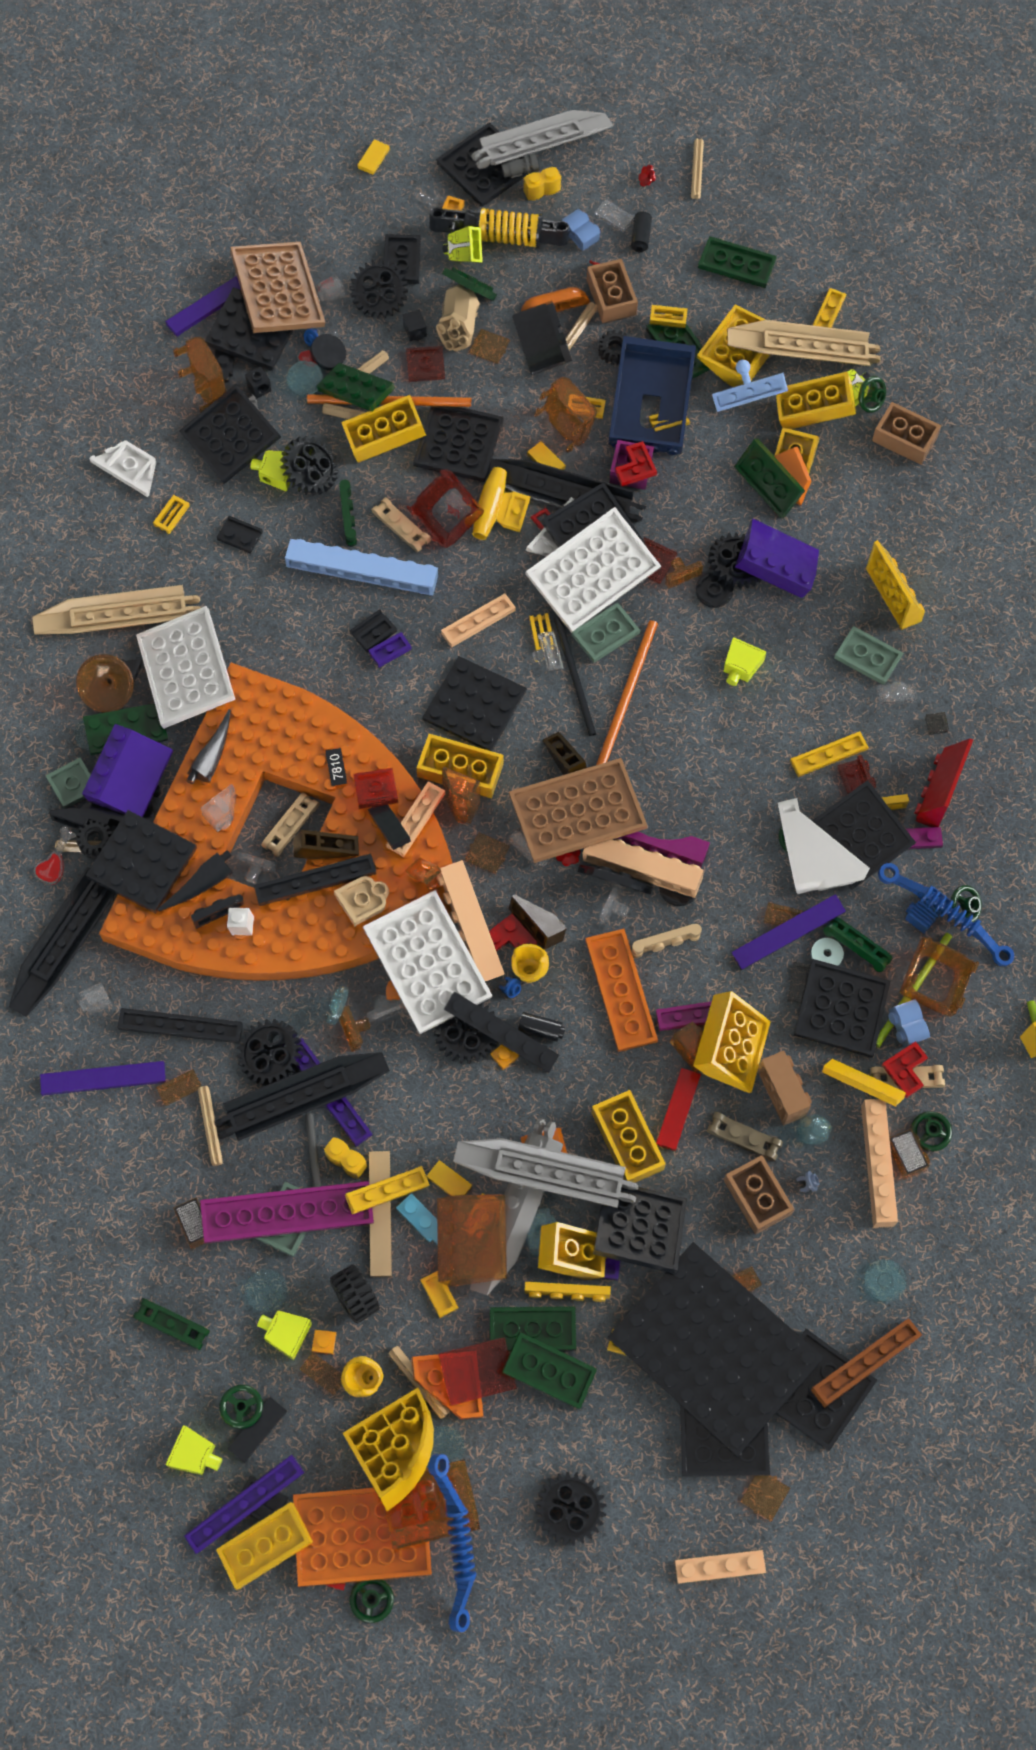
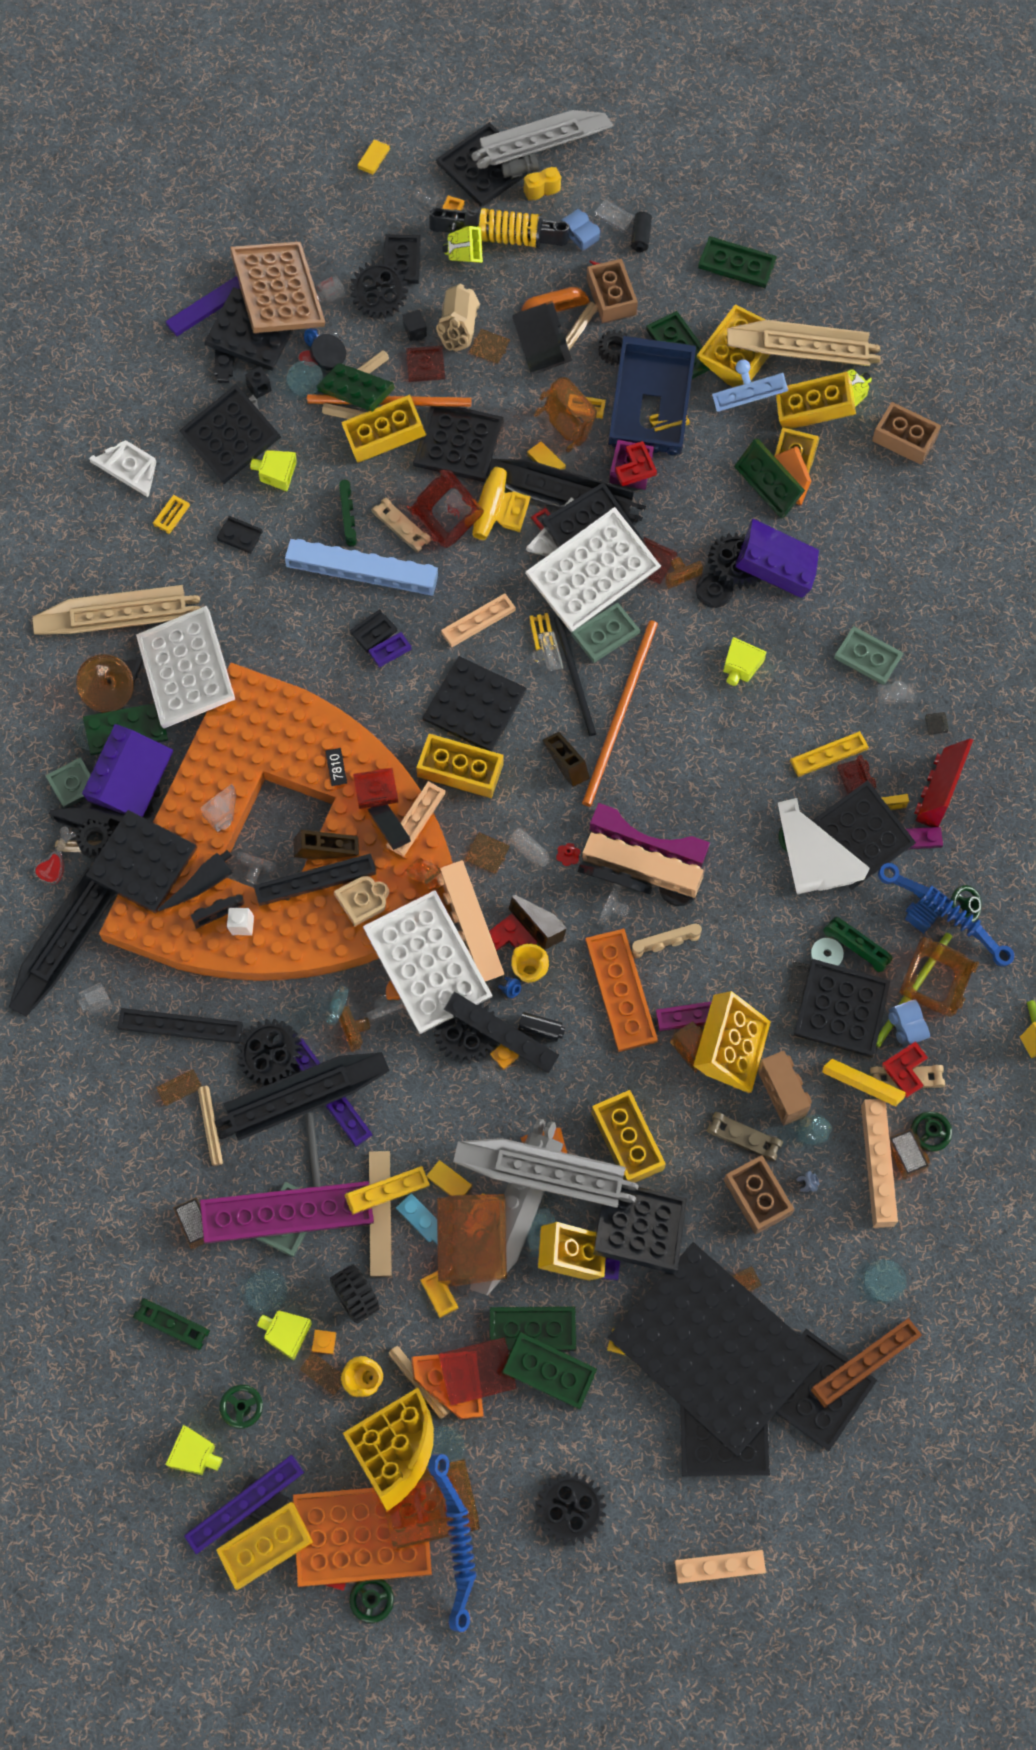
(102, 1078): dark purple tile -> none
(206, 369): clear orange piece -> none
(209, 757): black piece -> none
(253, 1436): black tile -> none
(290, 824): tan plate -> none
(309, 465): black gear -> none
(350, 1160): yellow brick -> none
(461, 795): clear orange slope -> none
(470, 282): dark green plate -> none
(575, 1291): yellow plate -> none
(577, 810): medium nougat plate -> none
(647, 176): red plant -> none
(667, 318): yellow tile -> none
(678, 1109): red tile -> none
(697, 168): tan axle -> none
(765, 1496): clear orange piece -> none
(779, 914): clear orange tile -> none
(788, 932): dark purple tile -> none
(829, 308): yellow tile -> none
(874, 394): dark green piece -> none
(893, 587): yellow slope -> none

